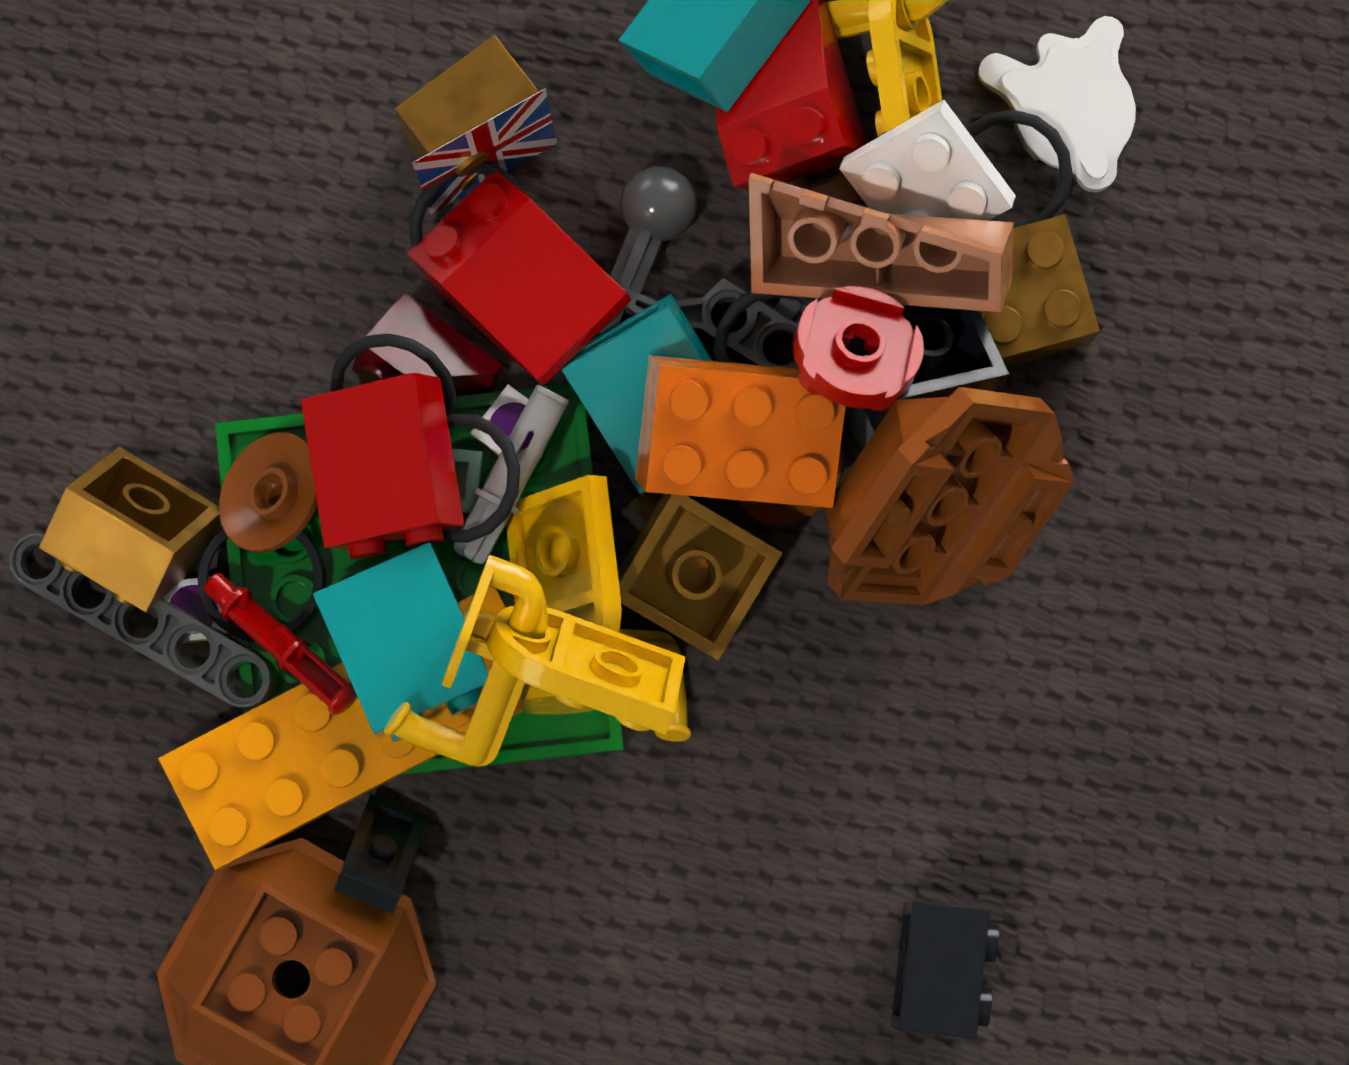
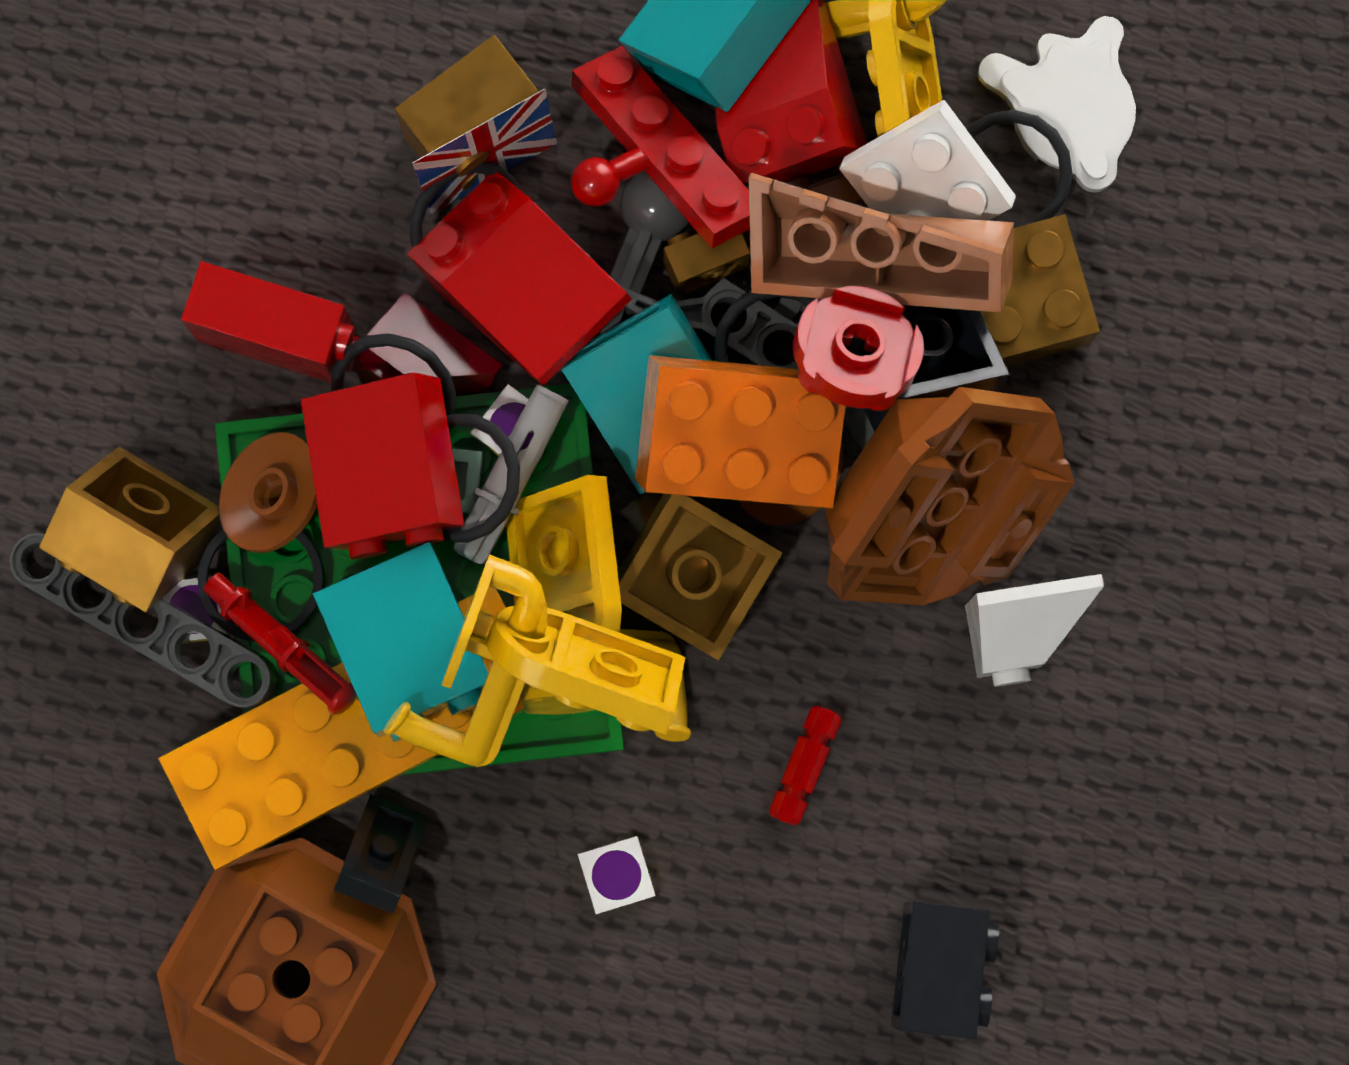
(268, 322): none -> red brick
(616, 875): none -> tile
(659, 144): none -> red plate
(695, 265): none -> pearl gold piece
(805, 765): none -> red axle
(1024, 625): none -> white slope

